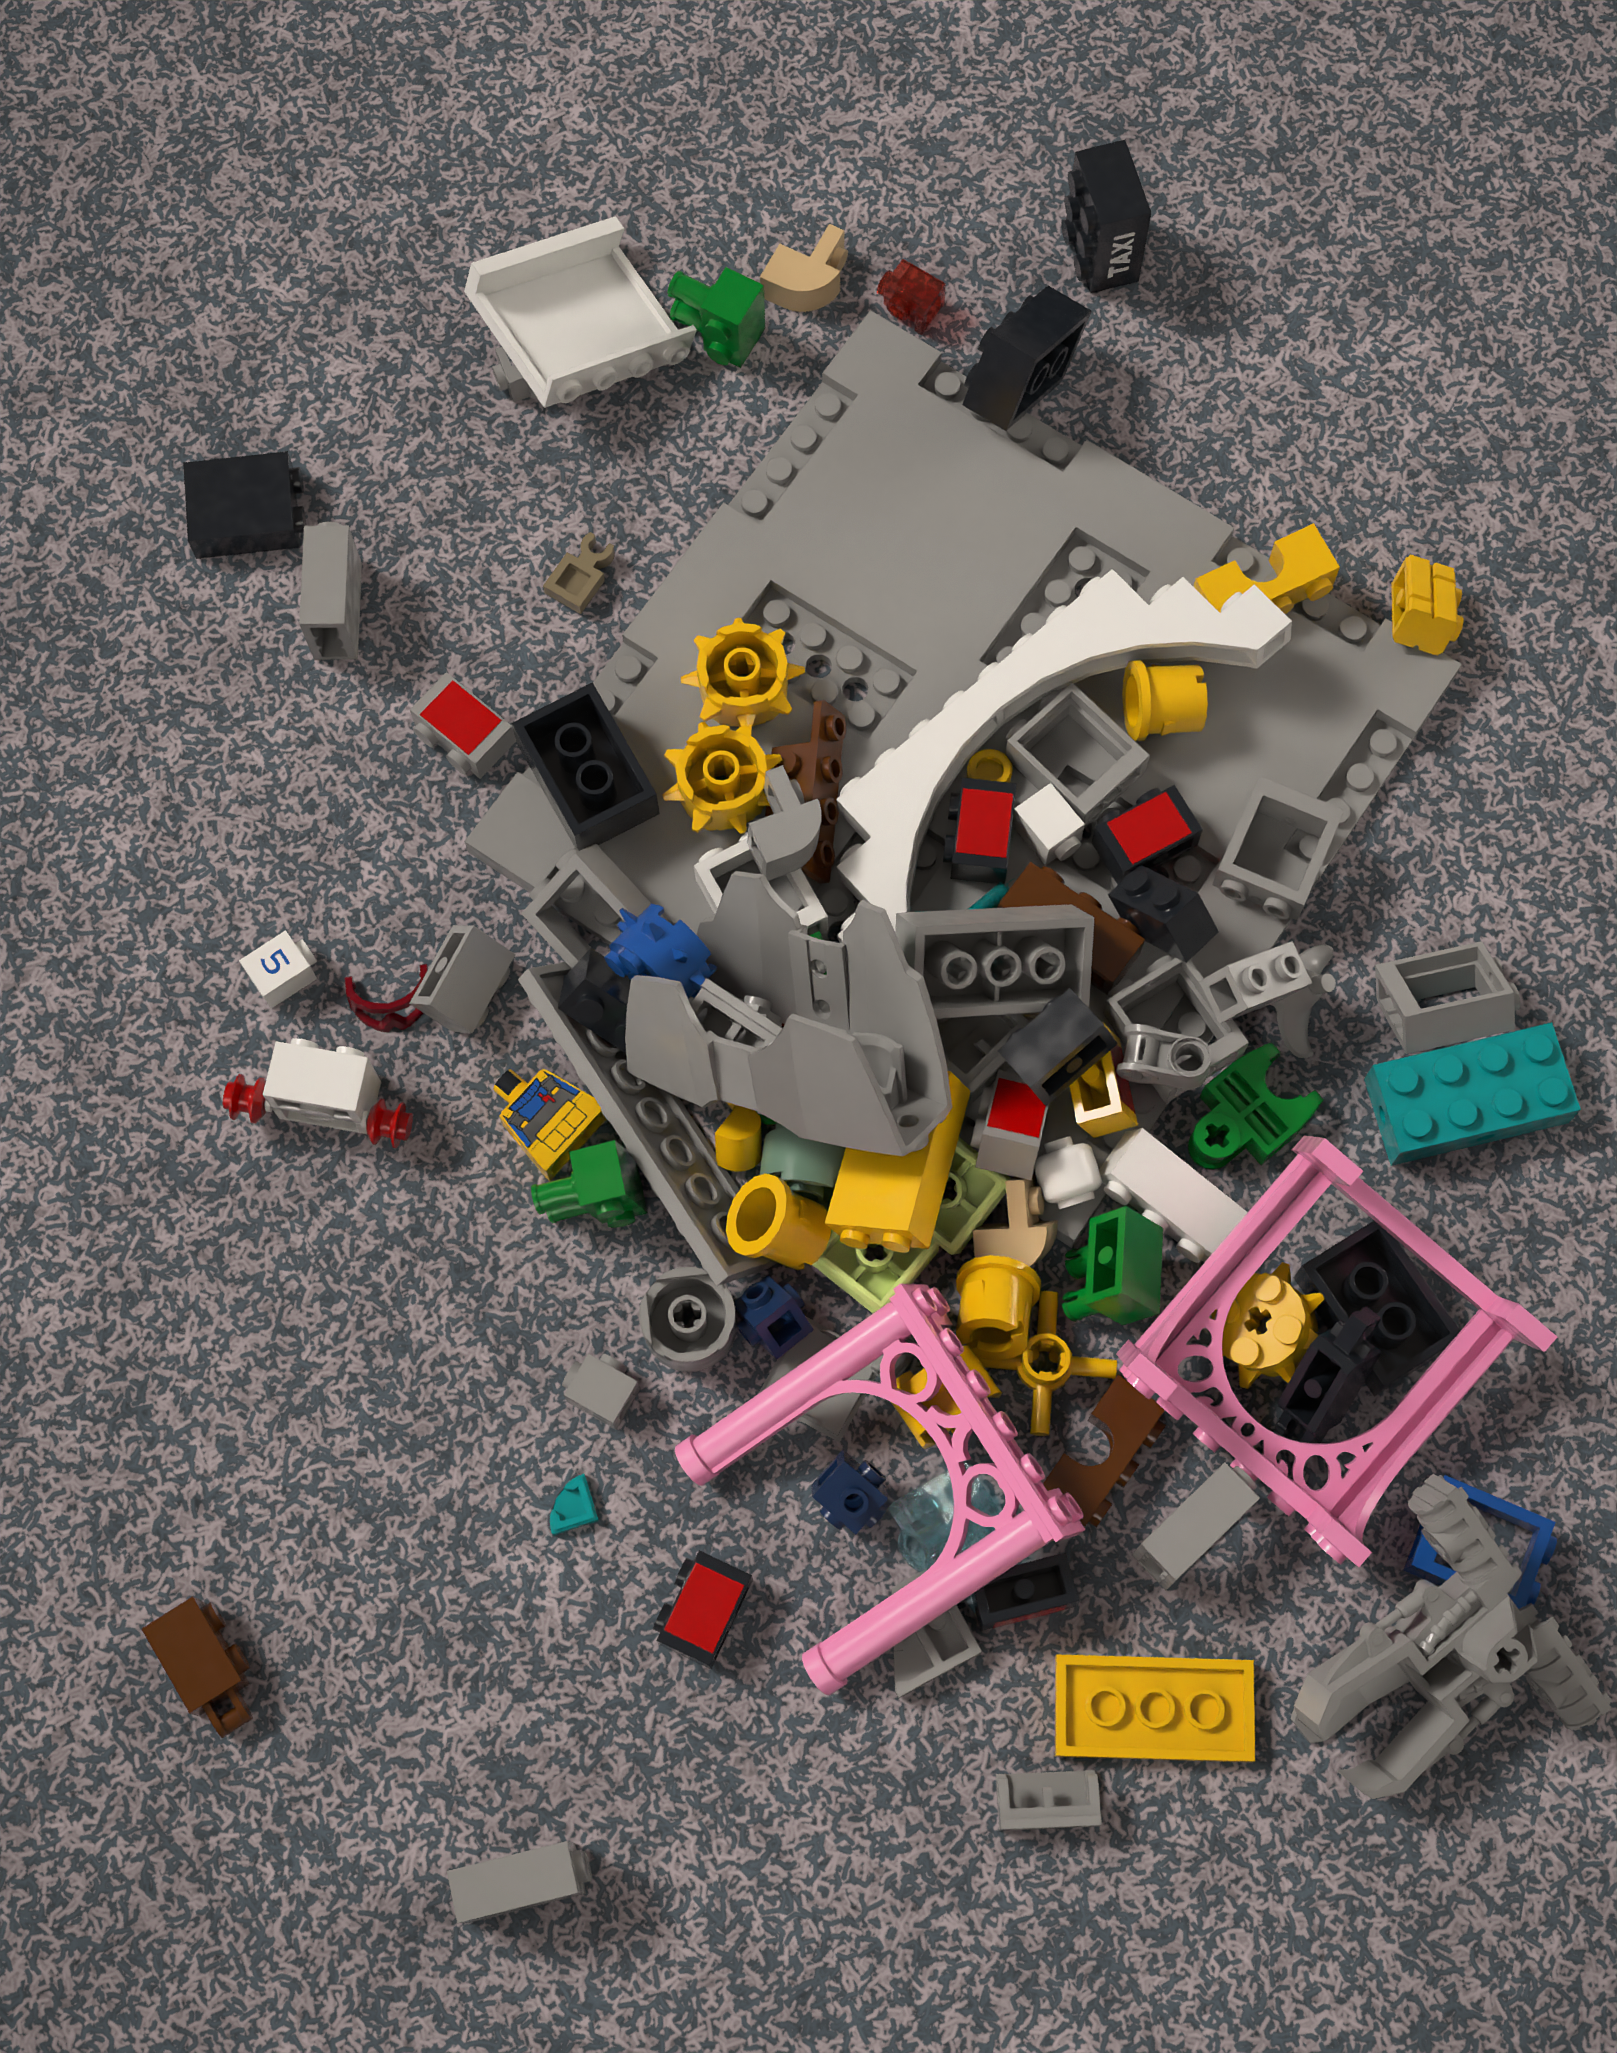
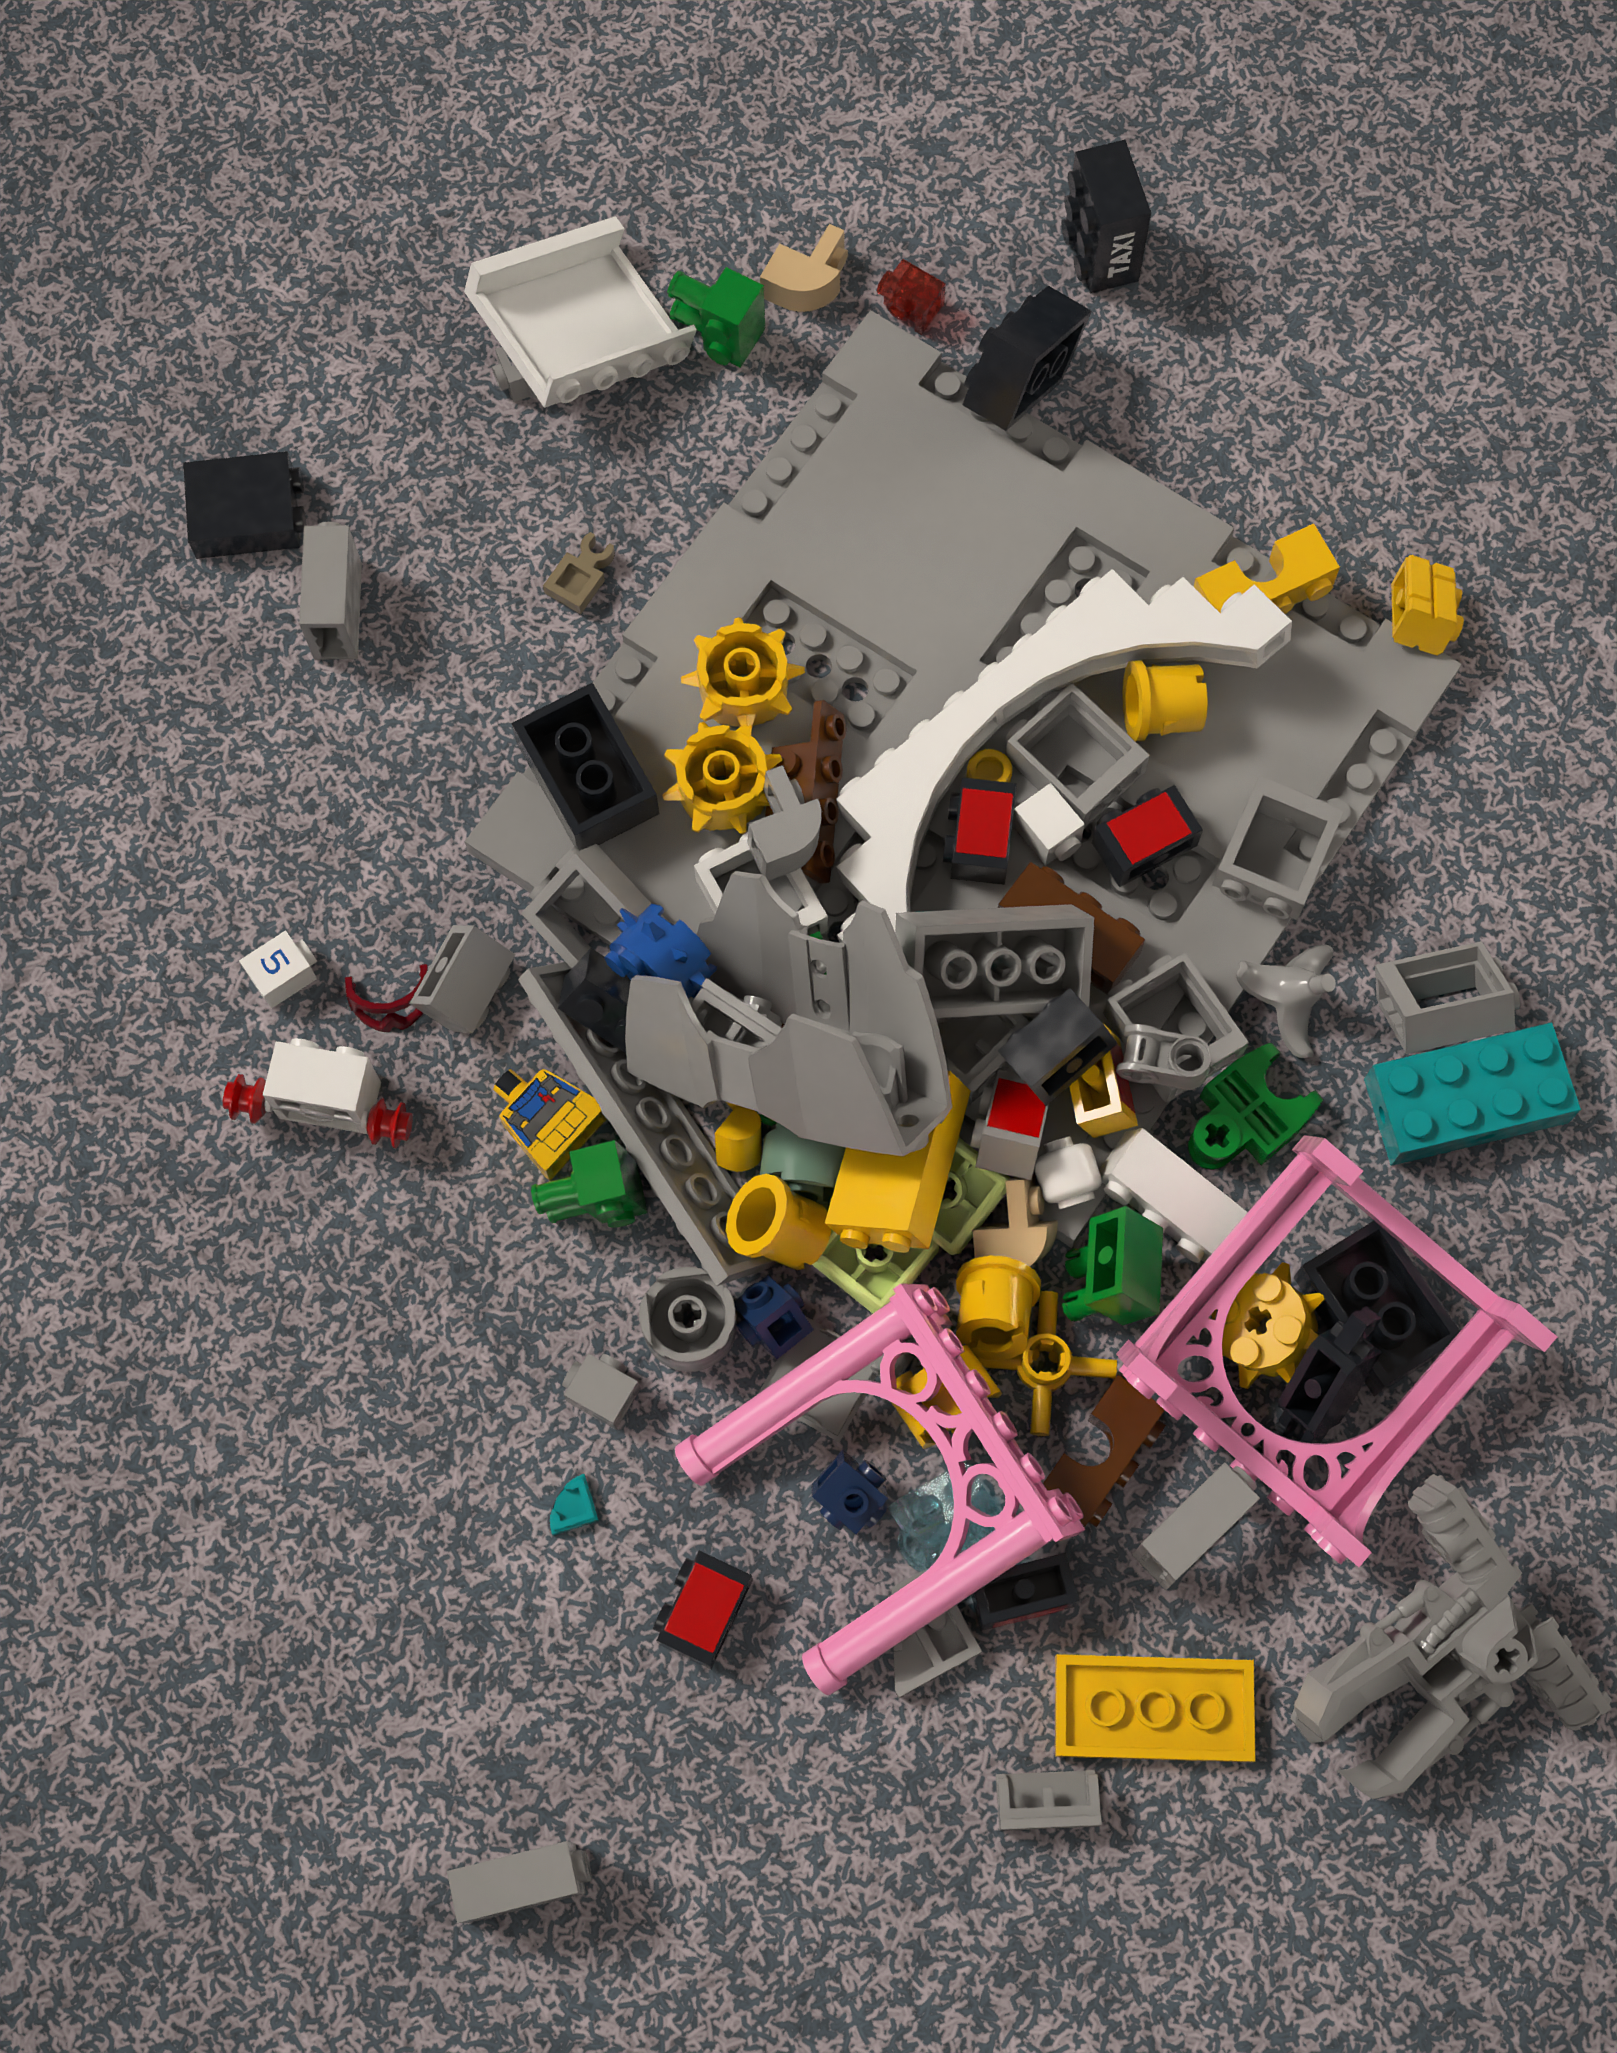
(201, 1662): reddish brown brick -> none
(461, 726): brick -> none
(992, 898): teal piece -> none
(1164, 912): black brick -> none
(1255, 982): light grey brick -> none
(1540, 1548): blue window -> none

